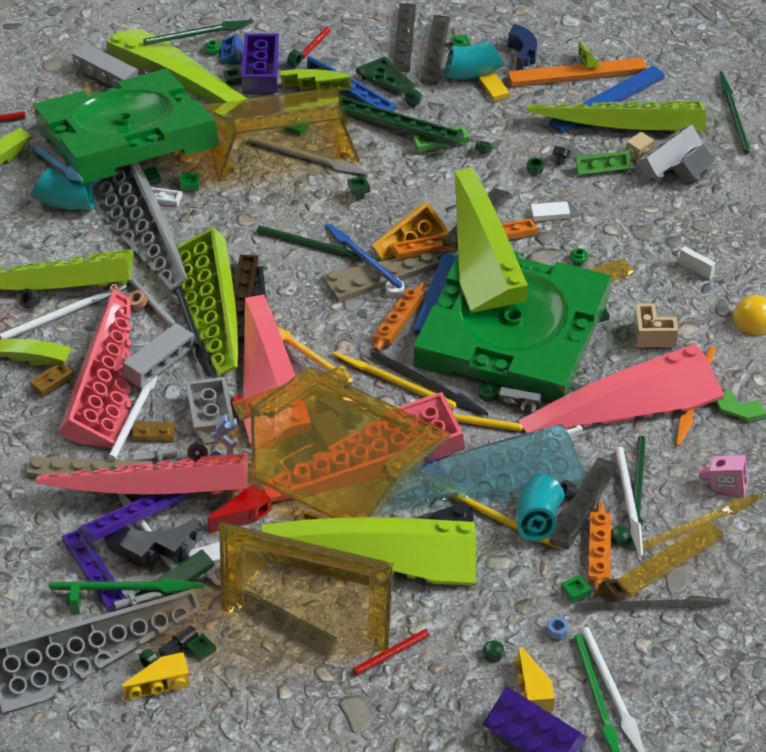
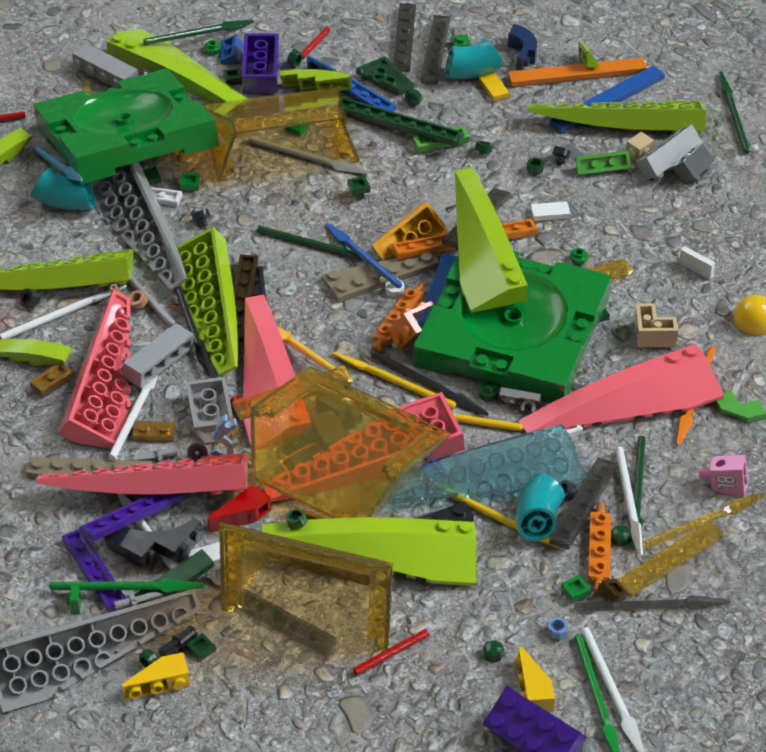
(201, 216): none -> black tile
(296, 518): none -> dark green tile
(405, 327): none -> orange bracket

